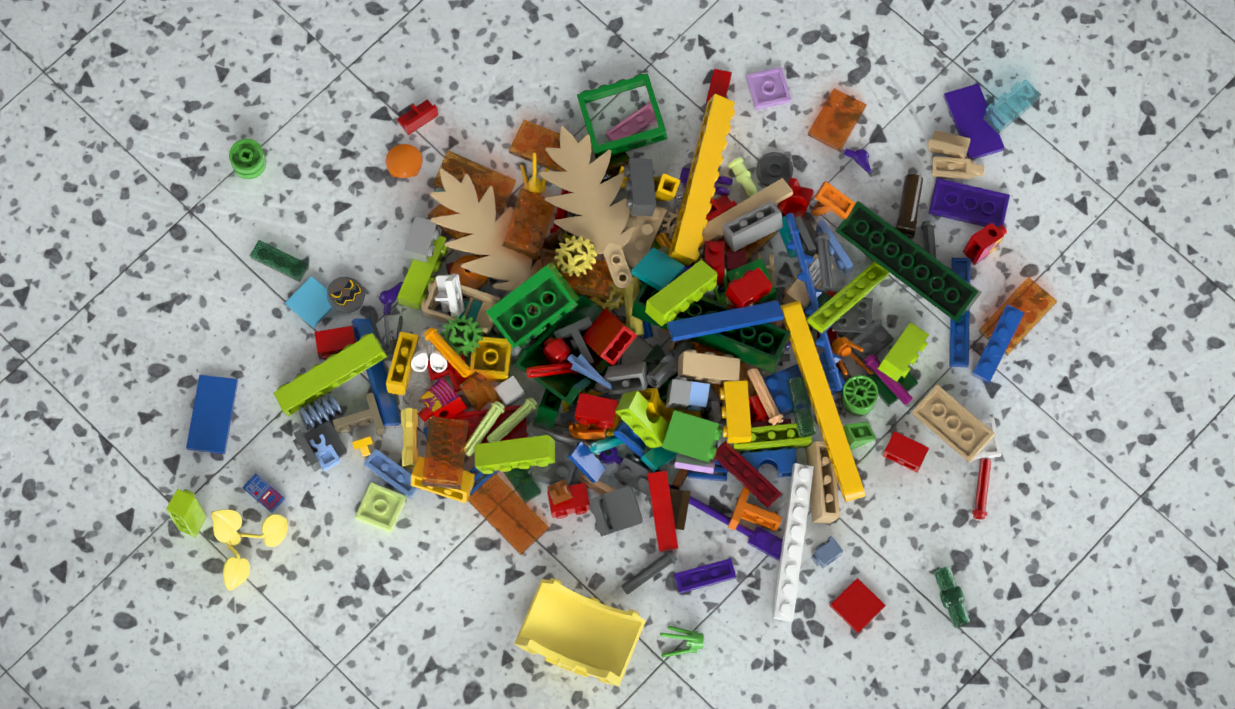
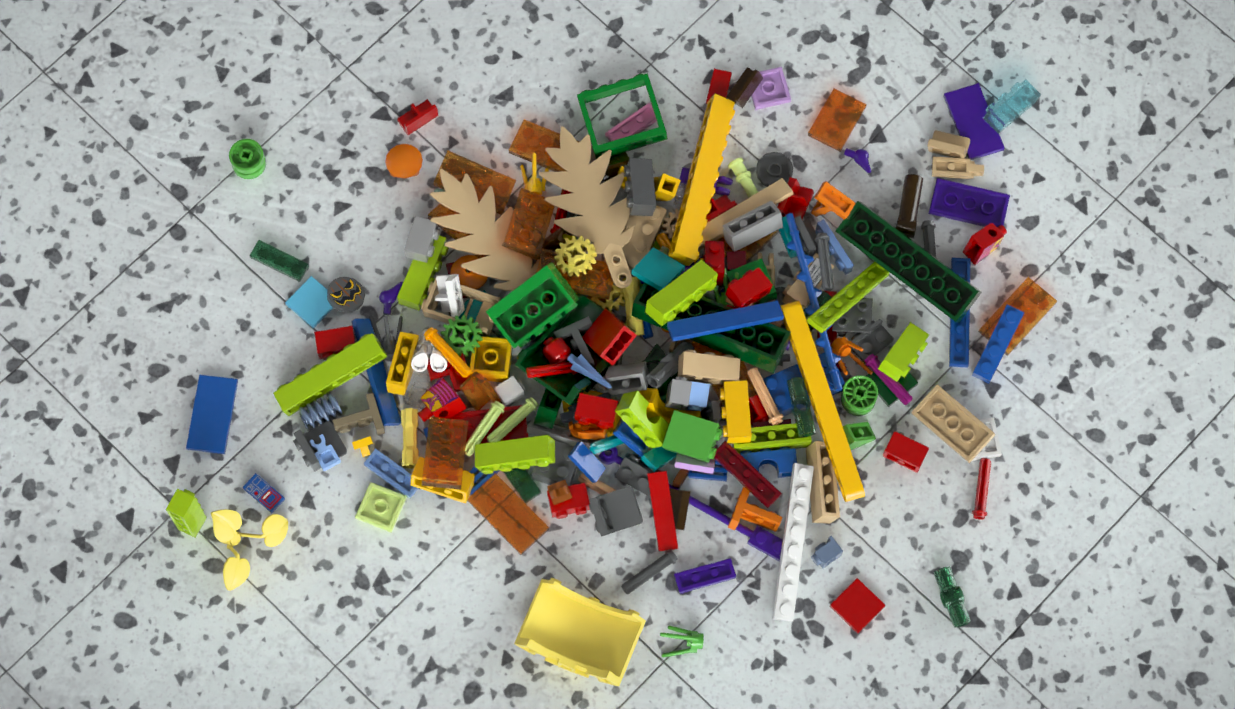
(745, 87): none -> dark brown panel

